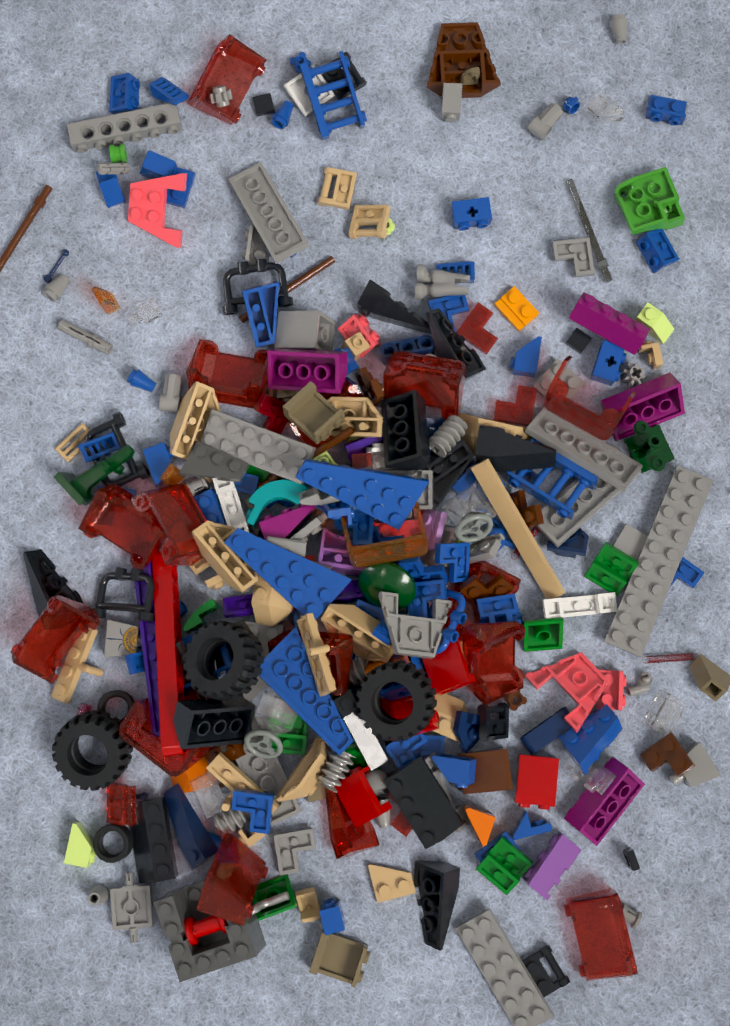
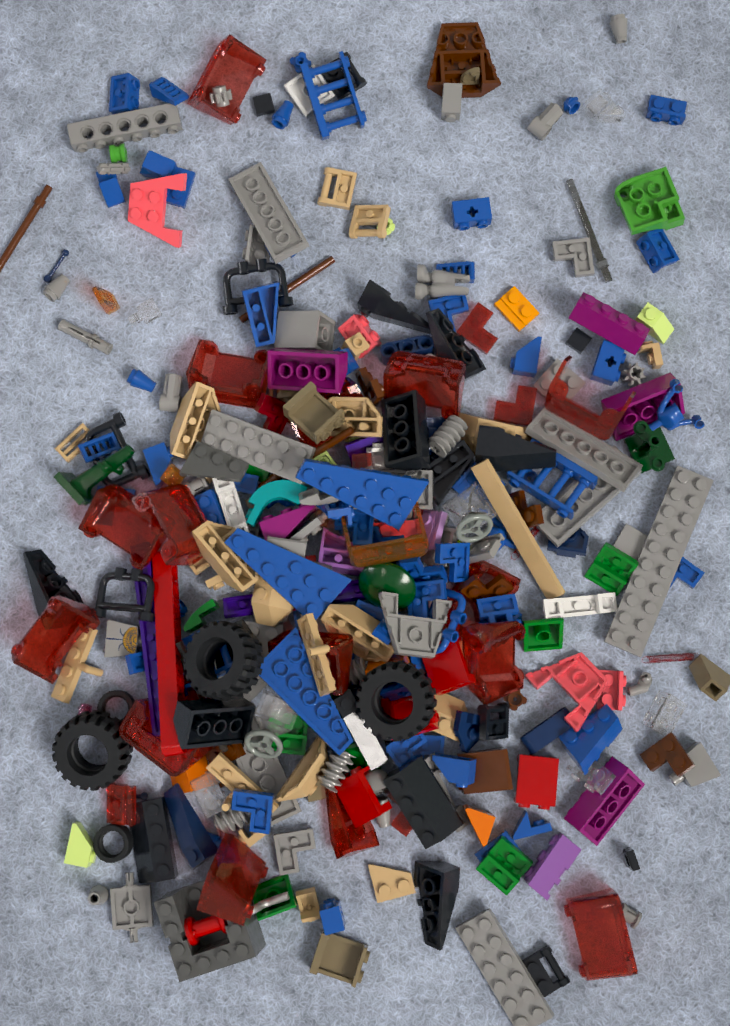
(671, 416): none -> blue piece

